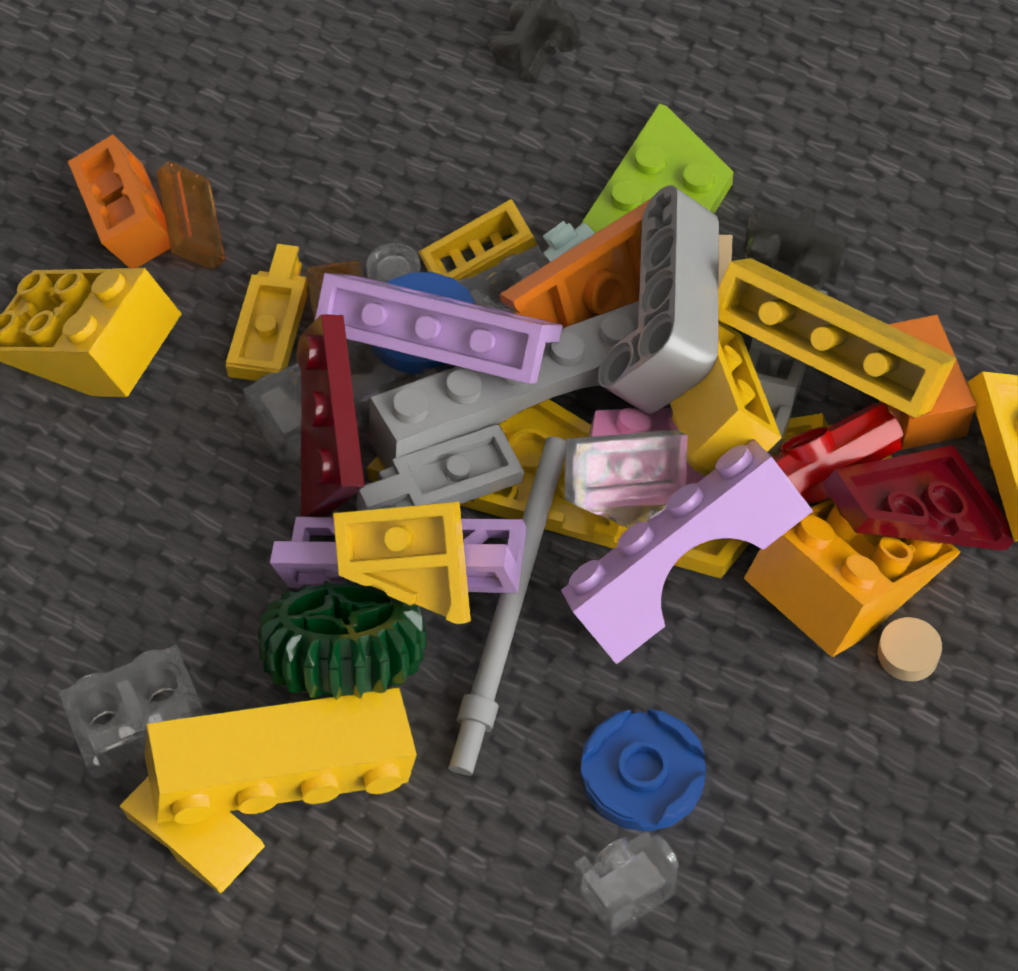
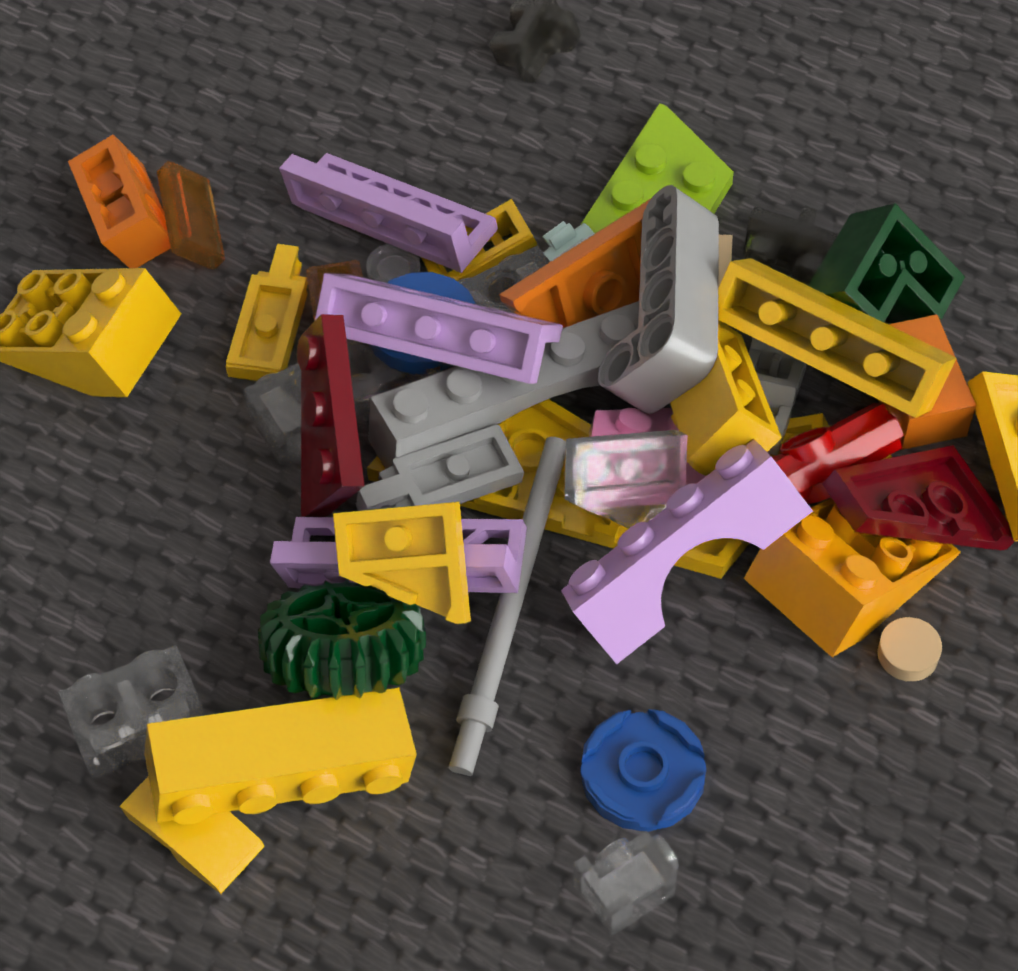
(388, 209): none -> lavender fence
(887, 268): none -> dark green brick

